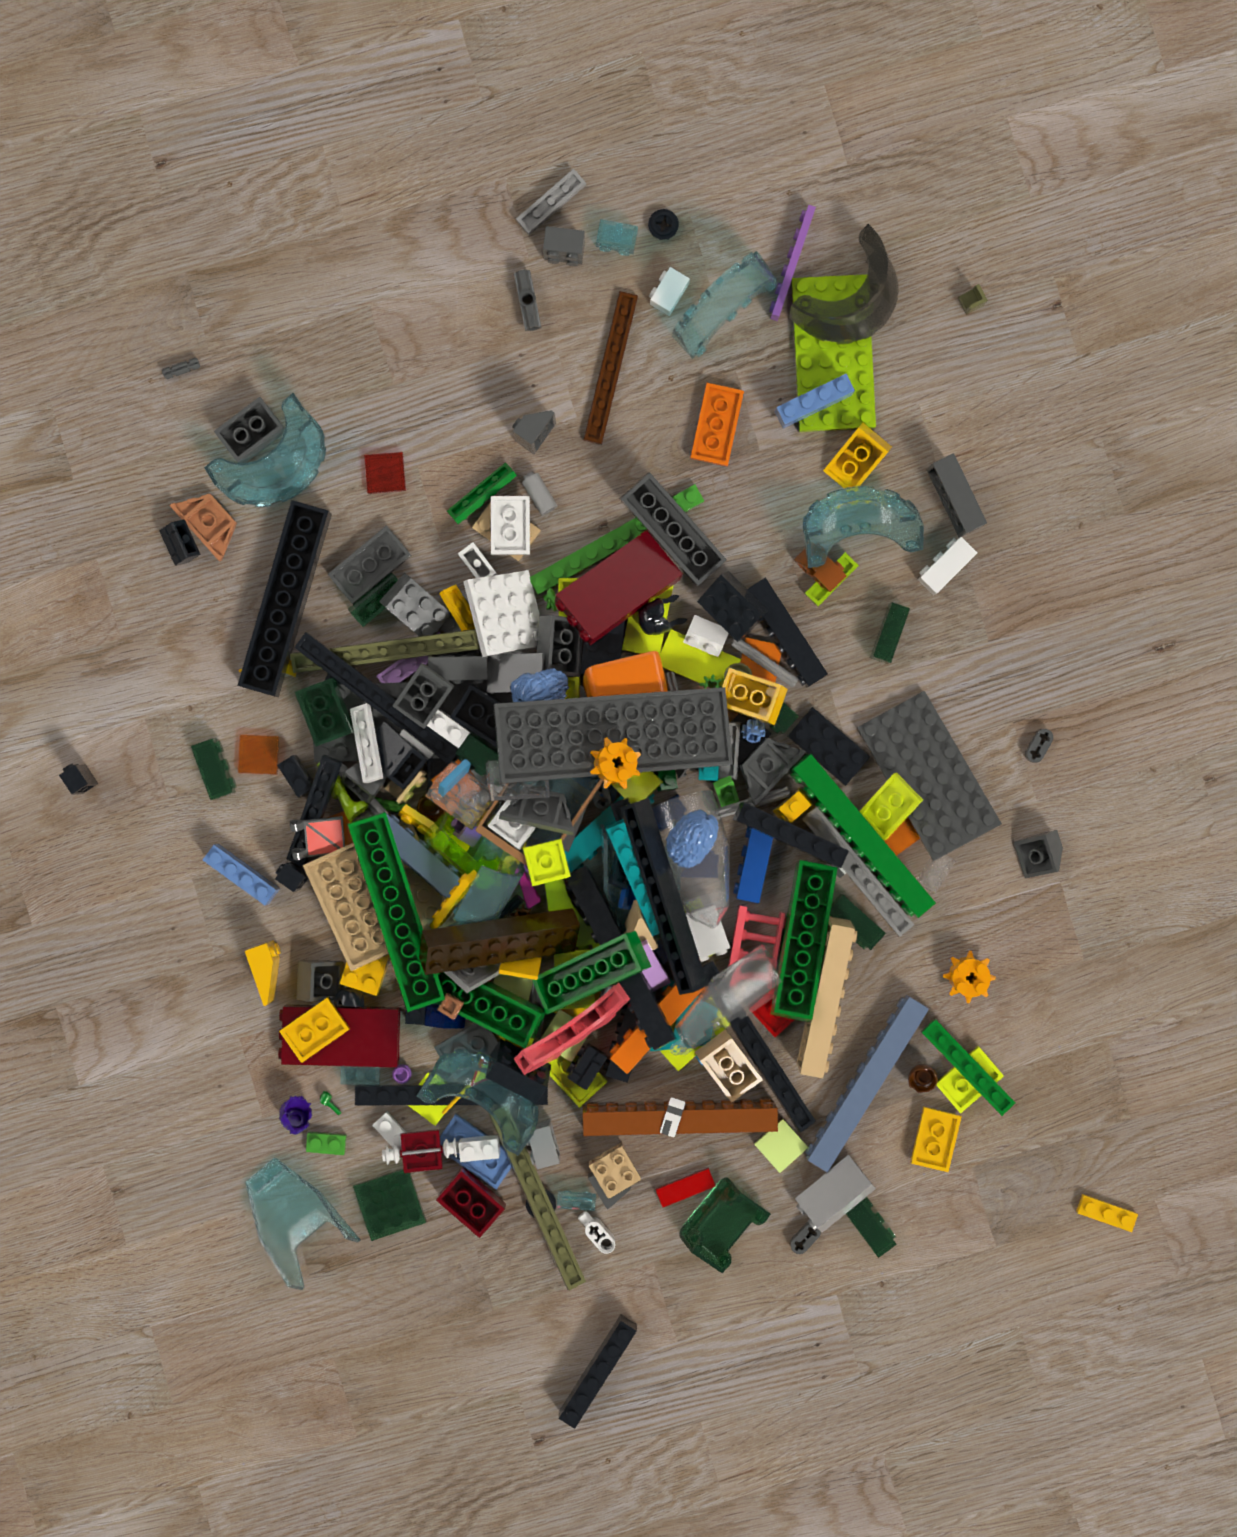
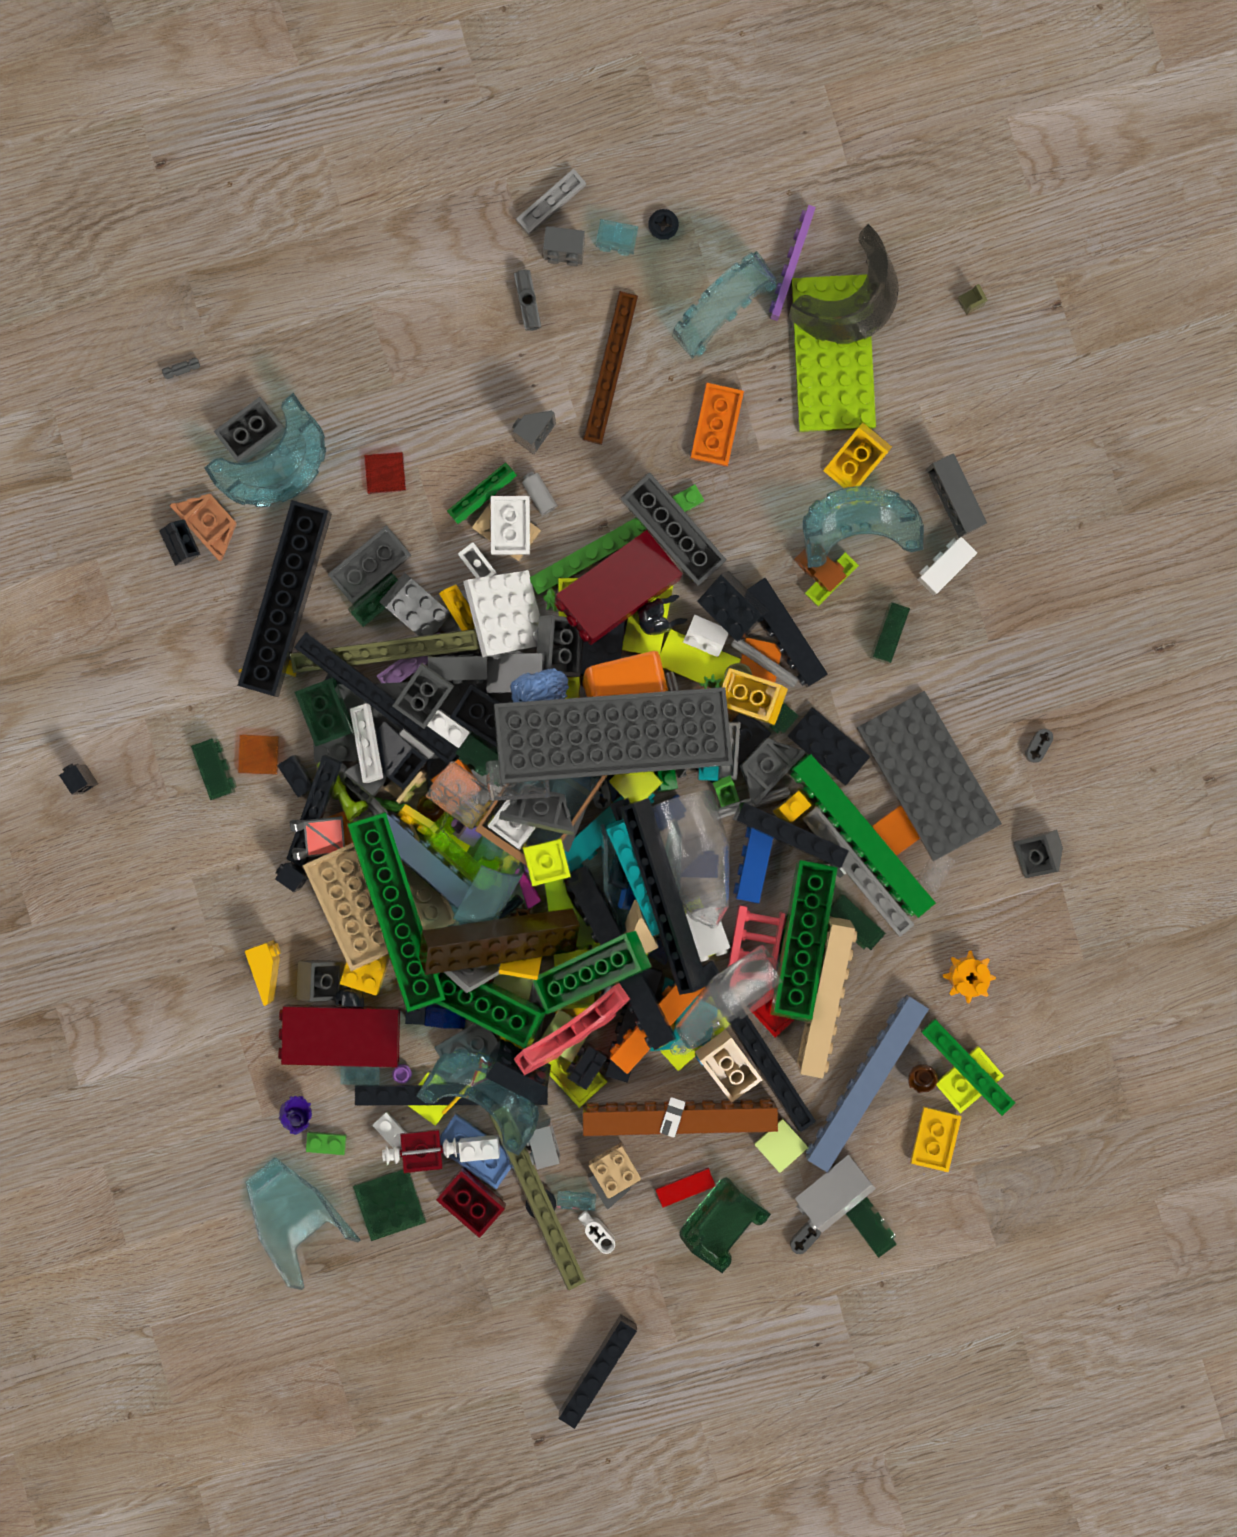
(241, 874): medium blue brick -> none
(314, 1029): yellow plate -> none
(325, 1100): green hand -> none
(450, 1006): nougat tile -> none
(451, 903): yellow plate -> none
(454, 777): dark azure tile -> none
(605, 767): light orange brick -> none
(656, 974): lavender tile -> none
(669, 291): white brick -> none
(692, 838): medium blue hair -> none
(753, 730): medium blue gear -> none
(814, 401): medium blue brick -> none
(890, 806): neon yellow plate -> none
(1107, 1213): yellow plate -> none

